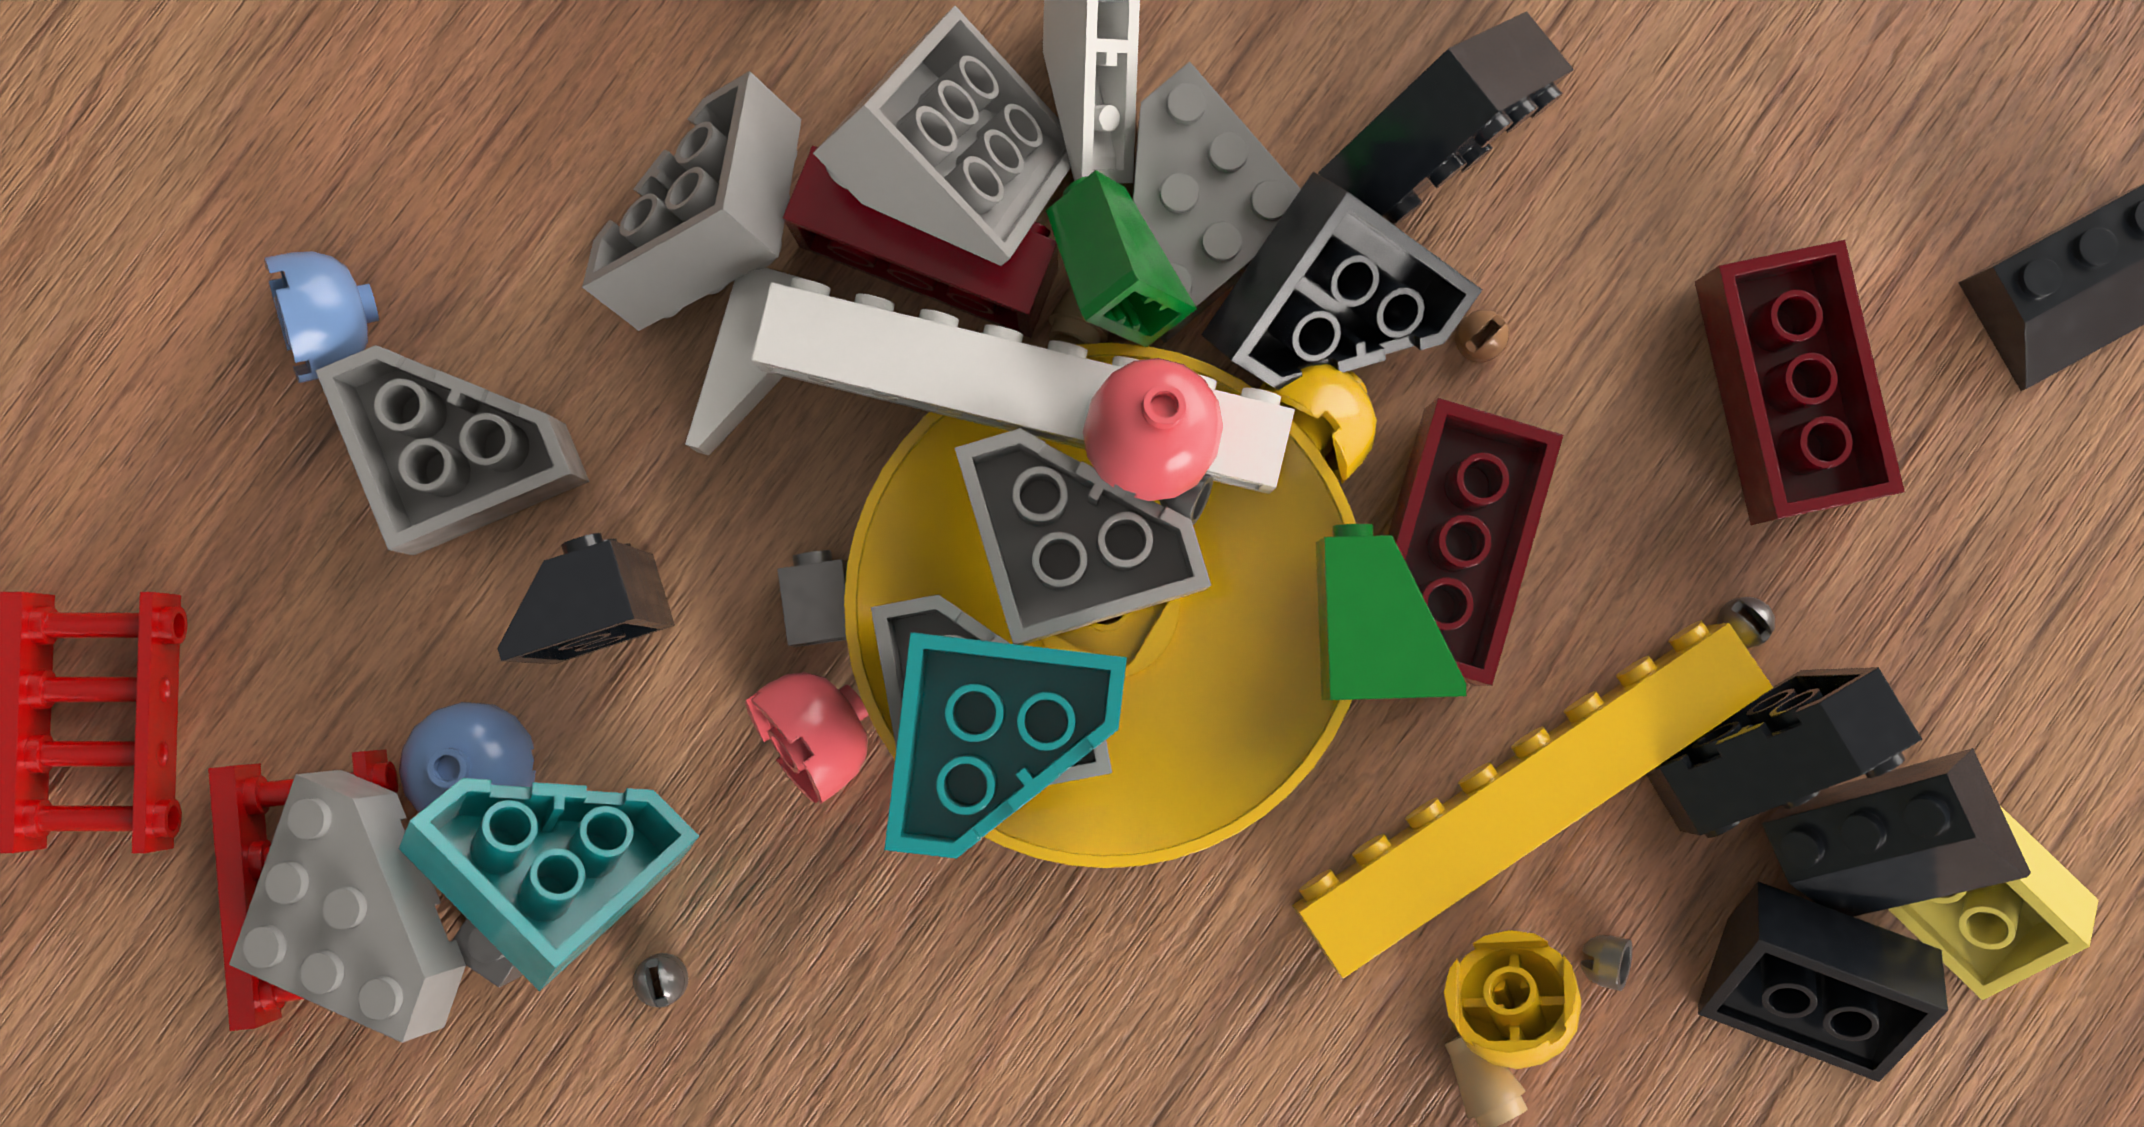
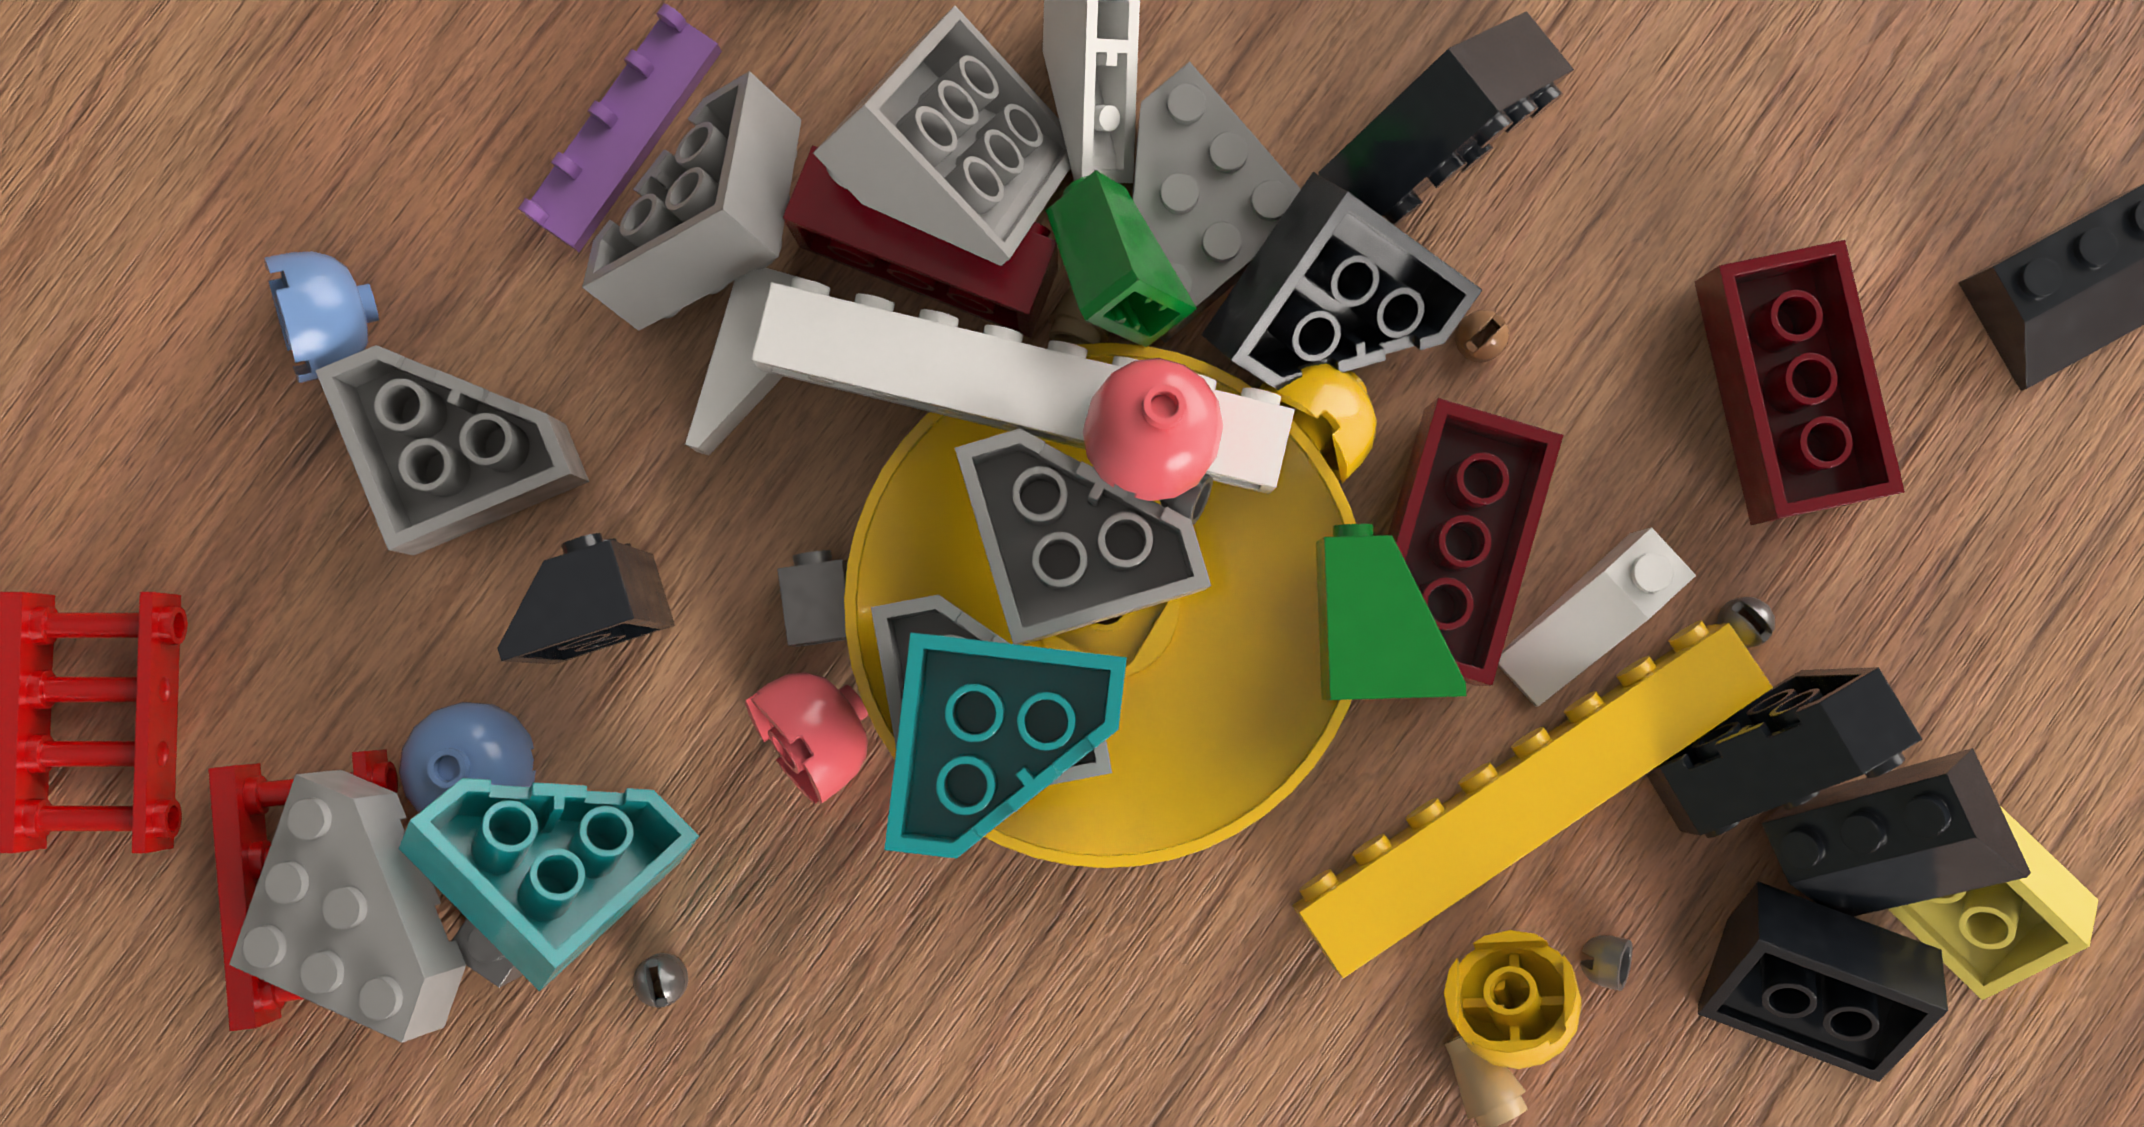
(622, 129): none -> medium lavender hinge
(1595, 615): none -> white slope

